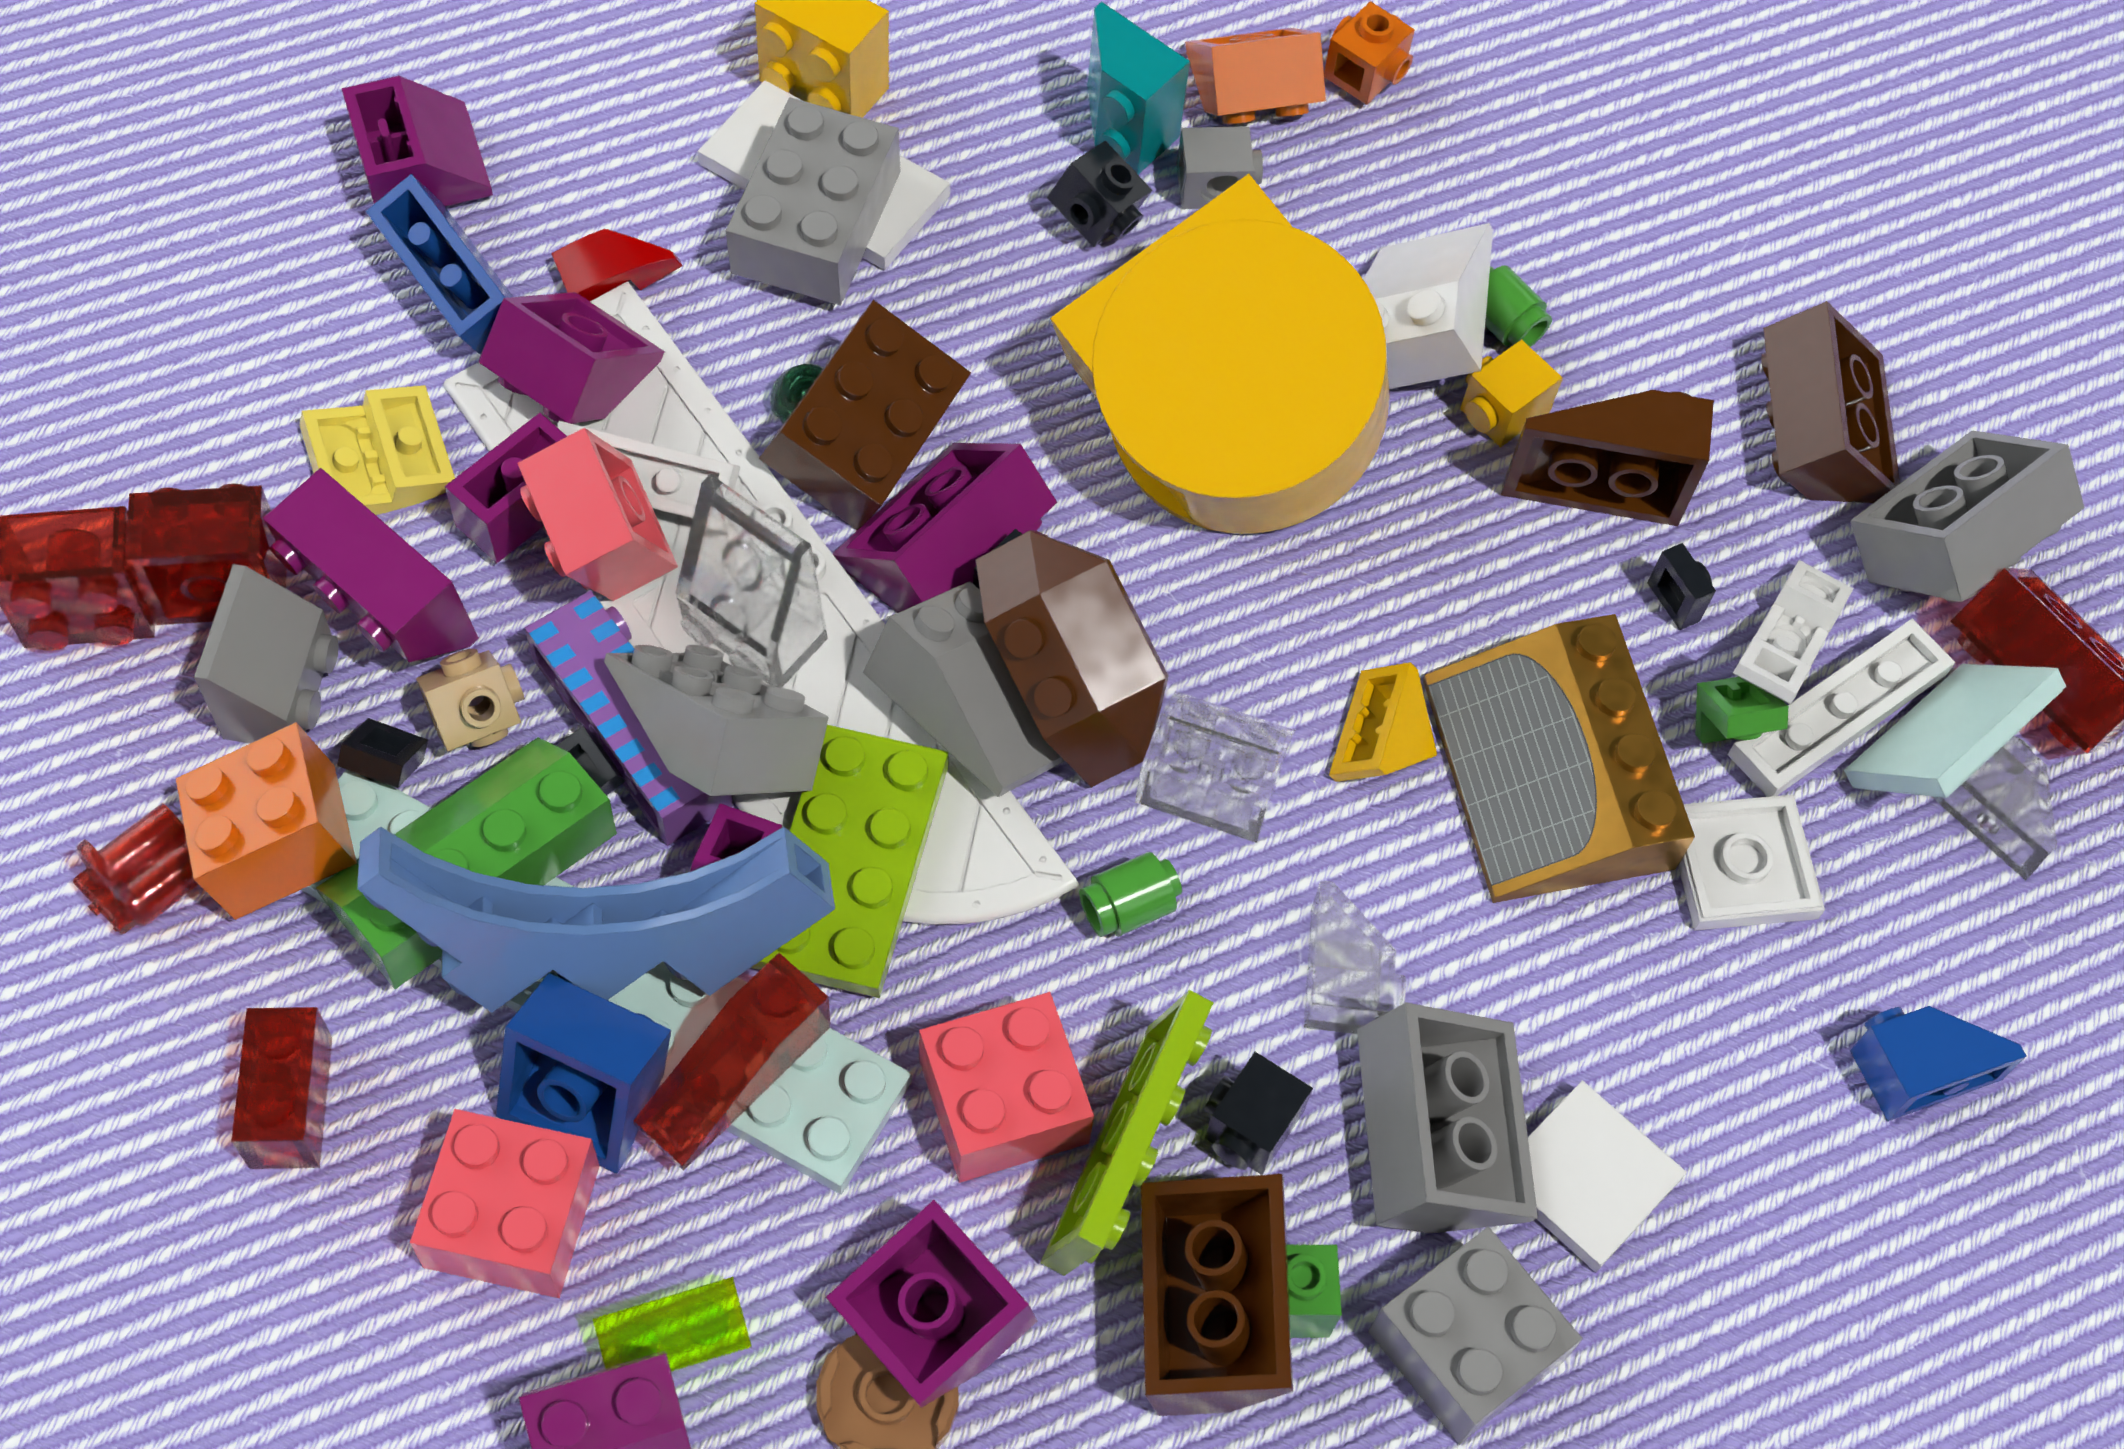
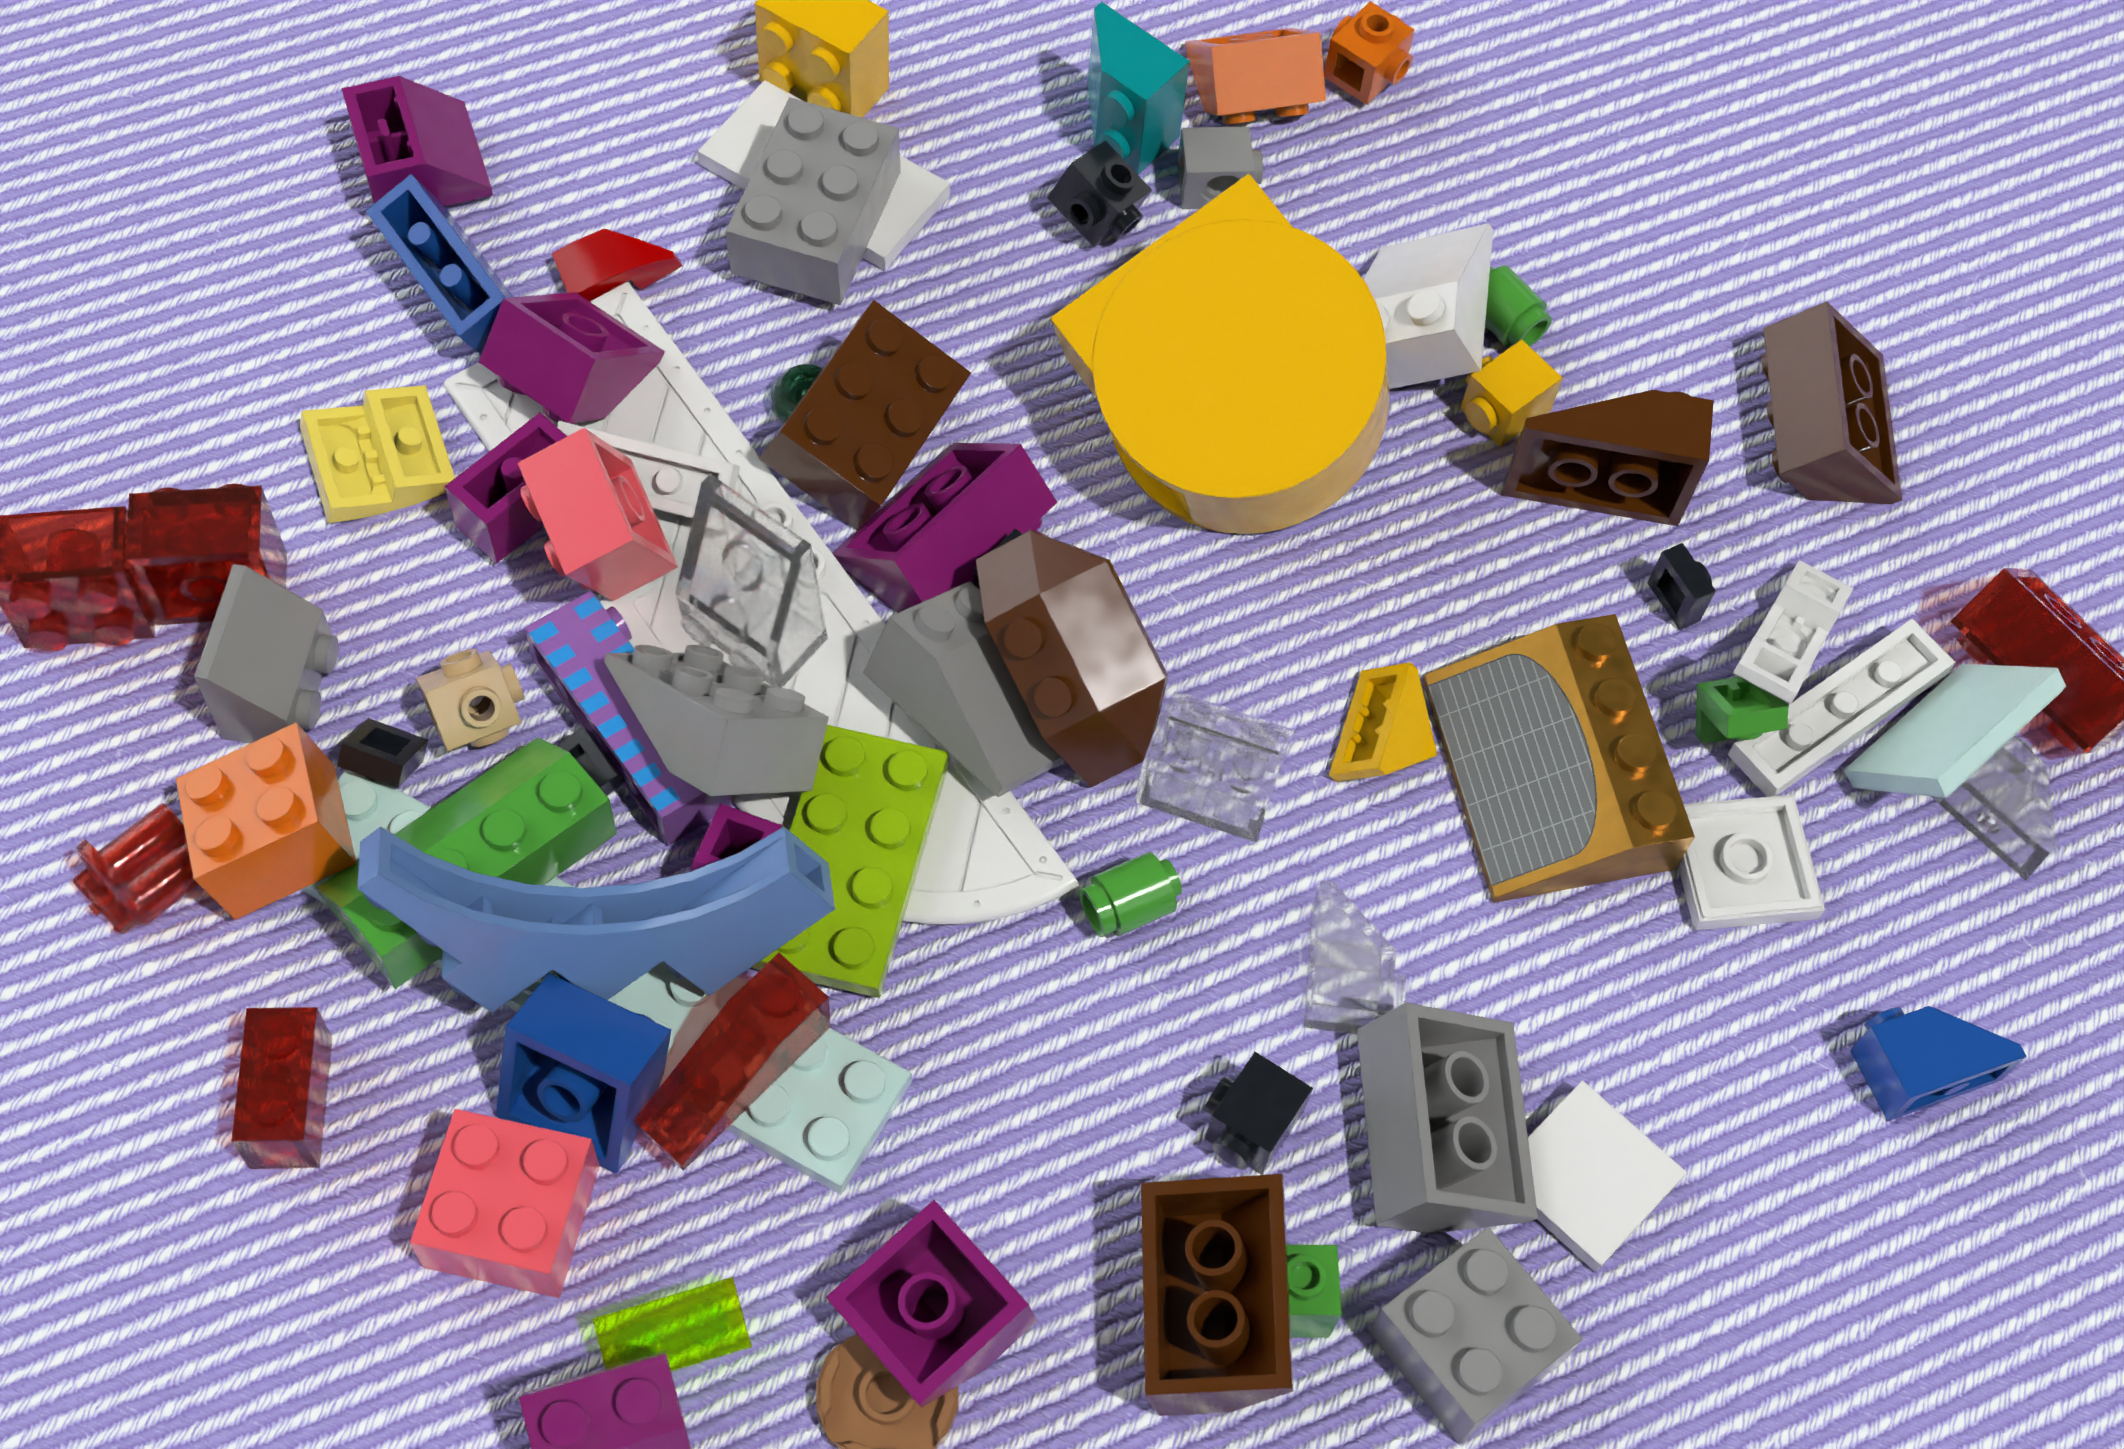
(369, 571): magenta slope -> none
(1005, 1086): coral brick -> none
(1123, 1148): lime plate -> none
(1968, 515): light grey brick -> none

